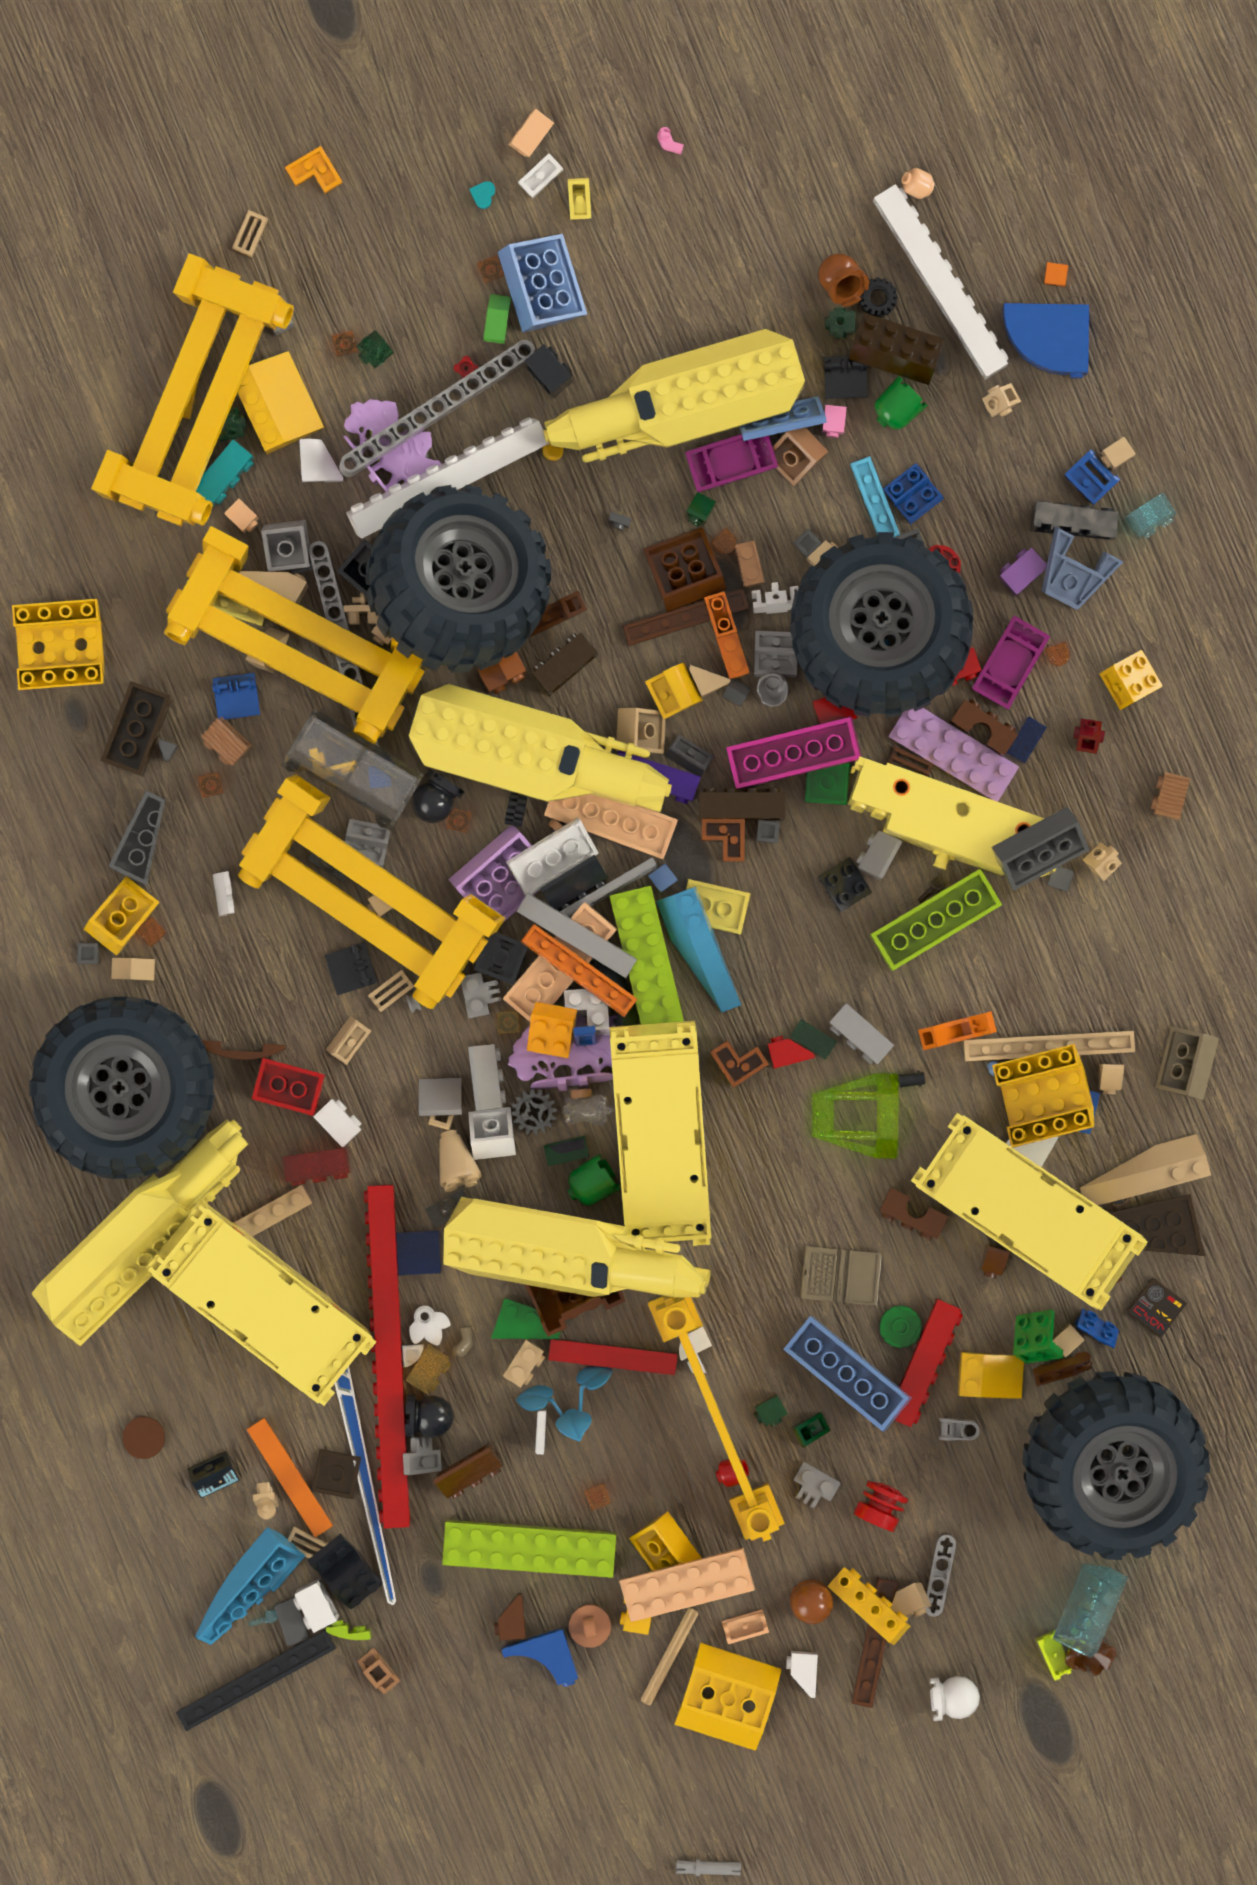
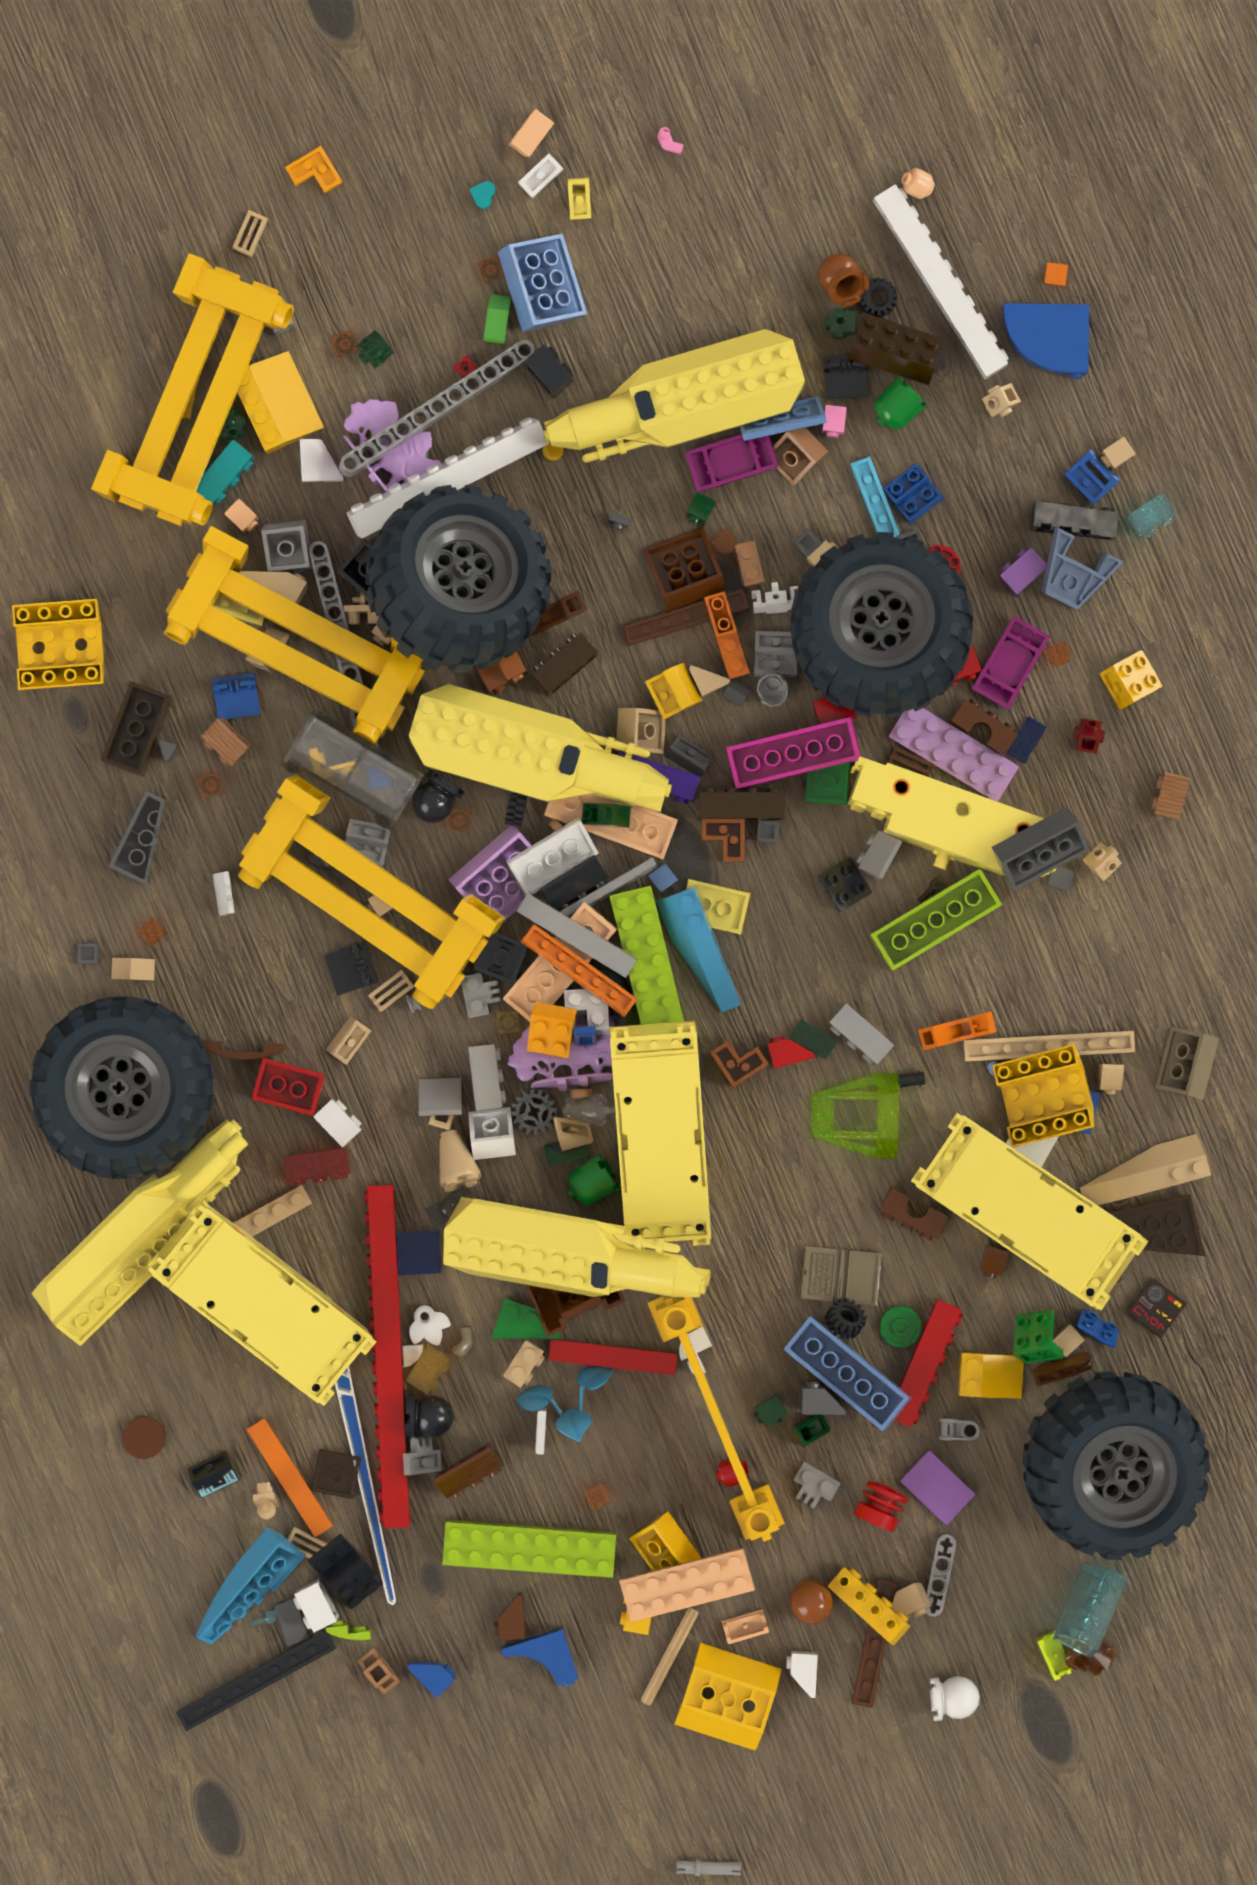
(121, 915): yellow slope -> none
(433, 1675): none -> blue slope
(572, 1133): none -> tan slope
(589, 1625): nougat tile -> none
(606, 815): none -> dark green slope
(817, 1400): none -> dark grey slope
(841, 1326): none -> black tyre
(937, 1487): none -> medium lavender tile

